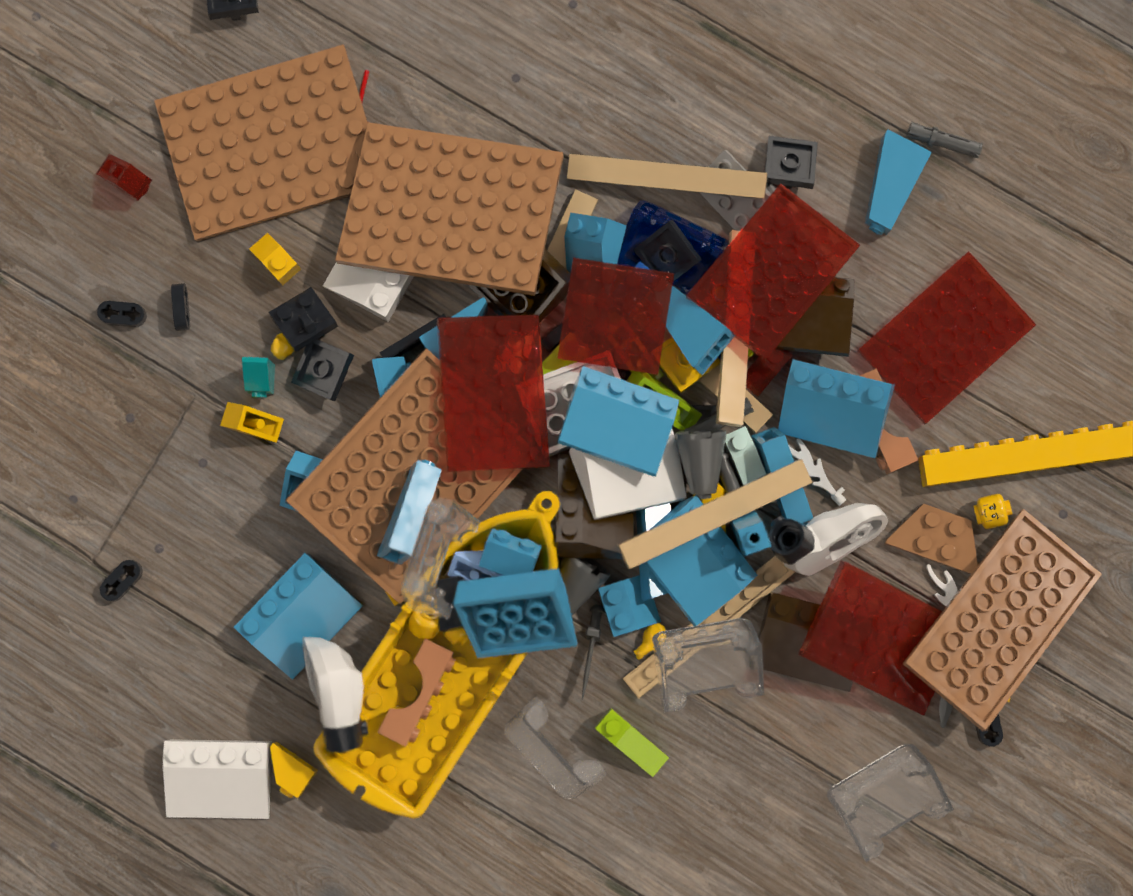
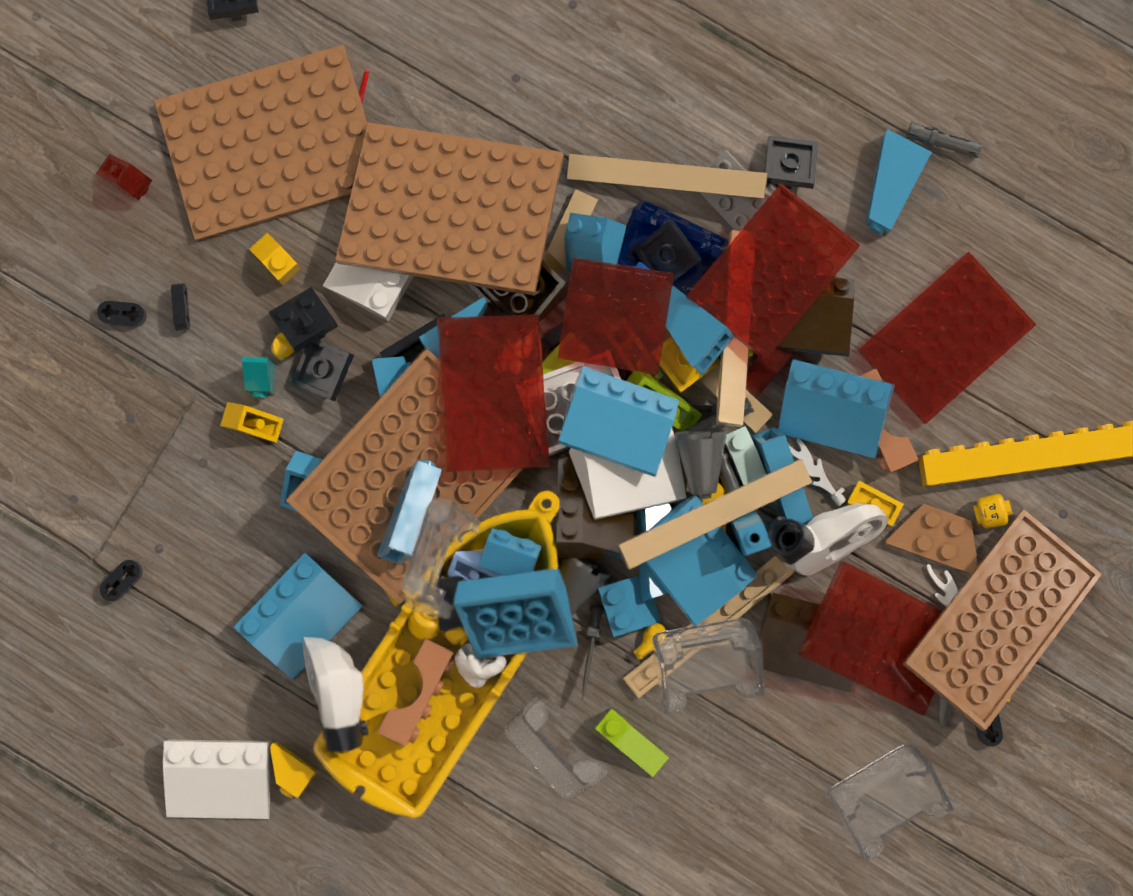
(475, 669): none -> white hair
(866, 494): none -> yellow plate

